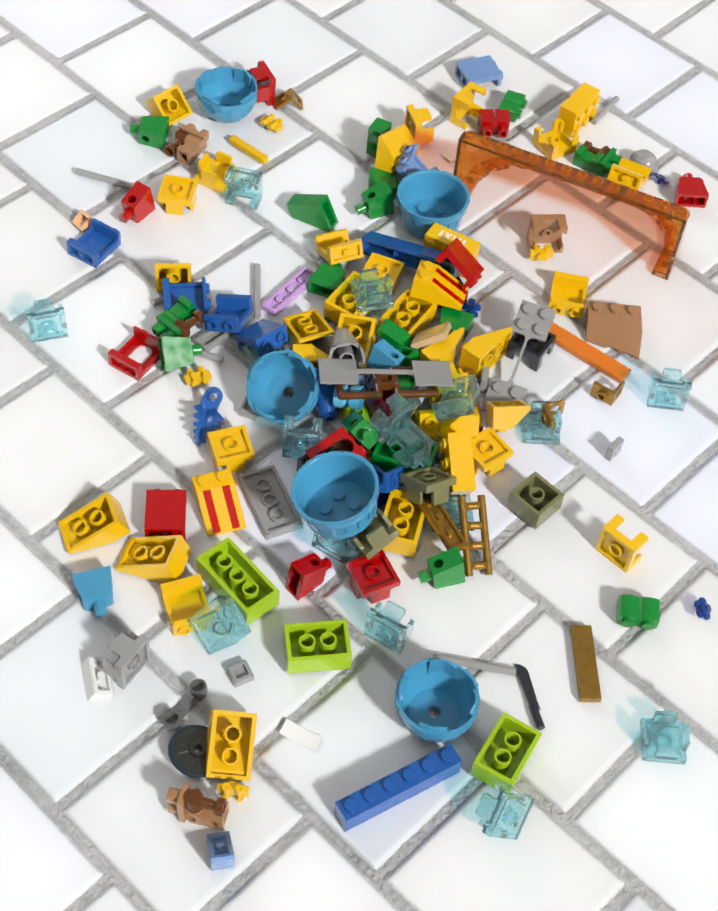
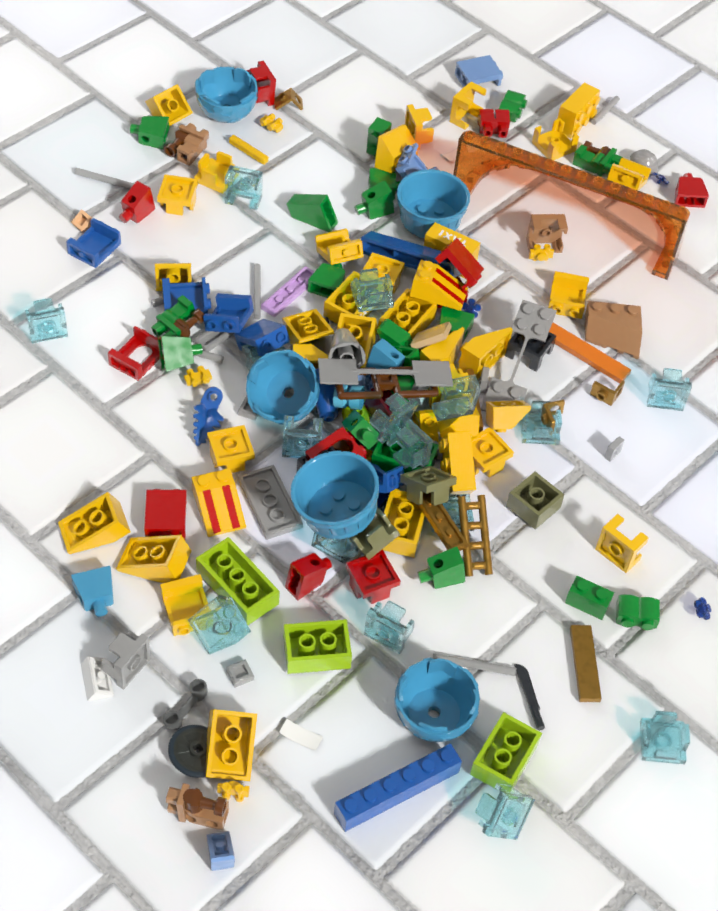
(589, 597): none -> green brick

